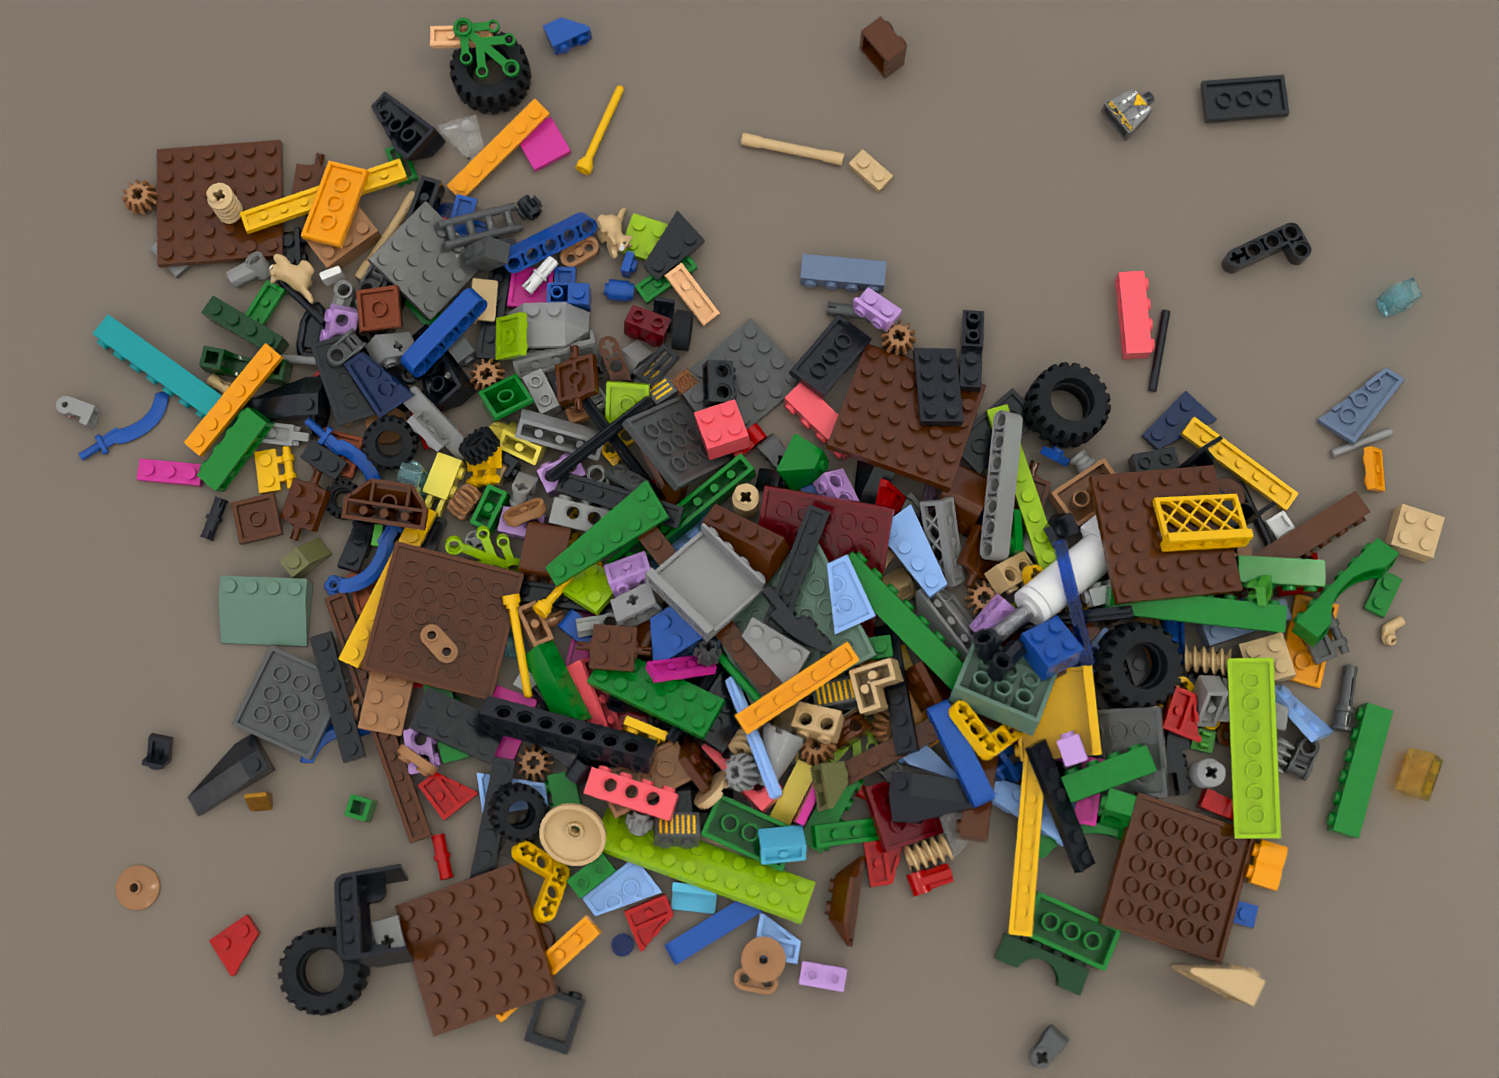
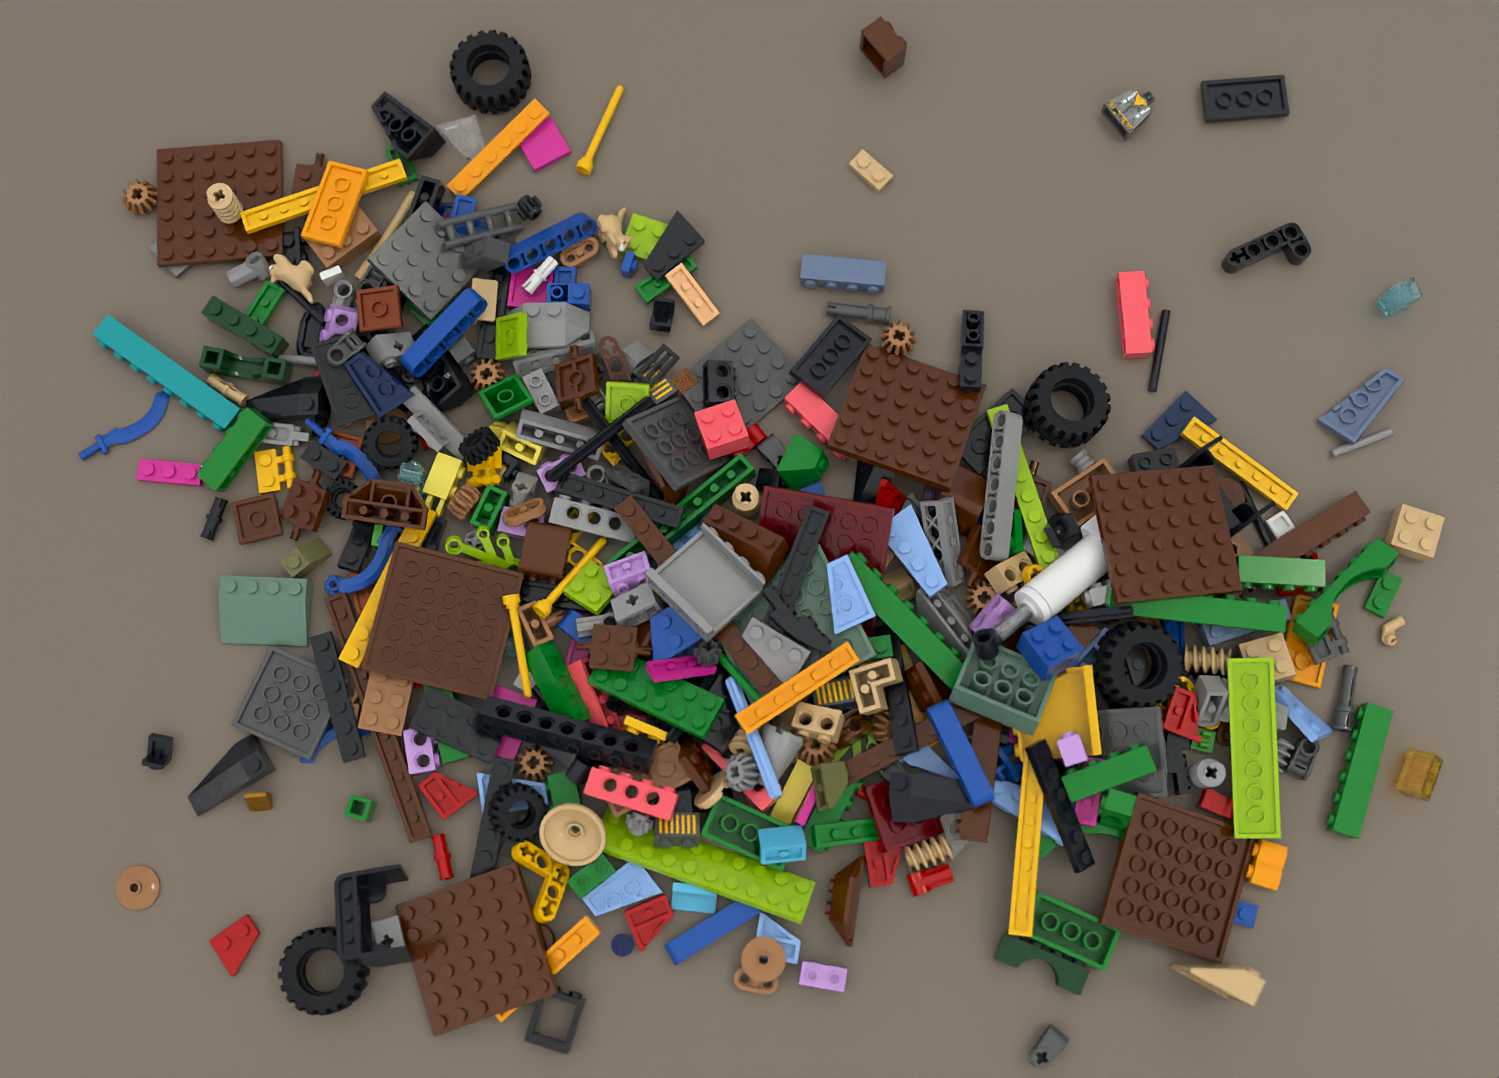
(84, 411): light grey leg -> none
(233, 400): light orange plate -> none
(424, 766): medium nougat plate -> none
(439, 643): medium nougat plate -> none
(445, 37): light nougat tile -> none
(484, 45): green plant -> none
(566, 34): blue slope -> none
(619, 290): blue brick -> none
(619, 527): green wing -> none
(646, 326): dark red bracket -> none
(682, 330): black tyre -> none
(824, 155): tan piece -> none
(836, 485): lavender brick -> none
(876, 309): lavender bracket -> none
(937, 386): black plate -> none
(988, 740): yellow beam -> none
(1006, 660): black piece -> none
(1055, 454): blue plate -> none
(1073, 600): clear blue axle -> none
(1202, 539): yellow fence -> none
(1263, 590): bright green tile -> none
(1374, 469): light orange plate -> none

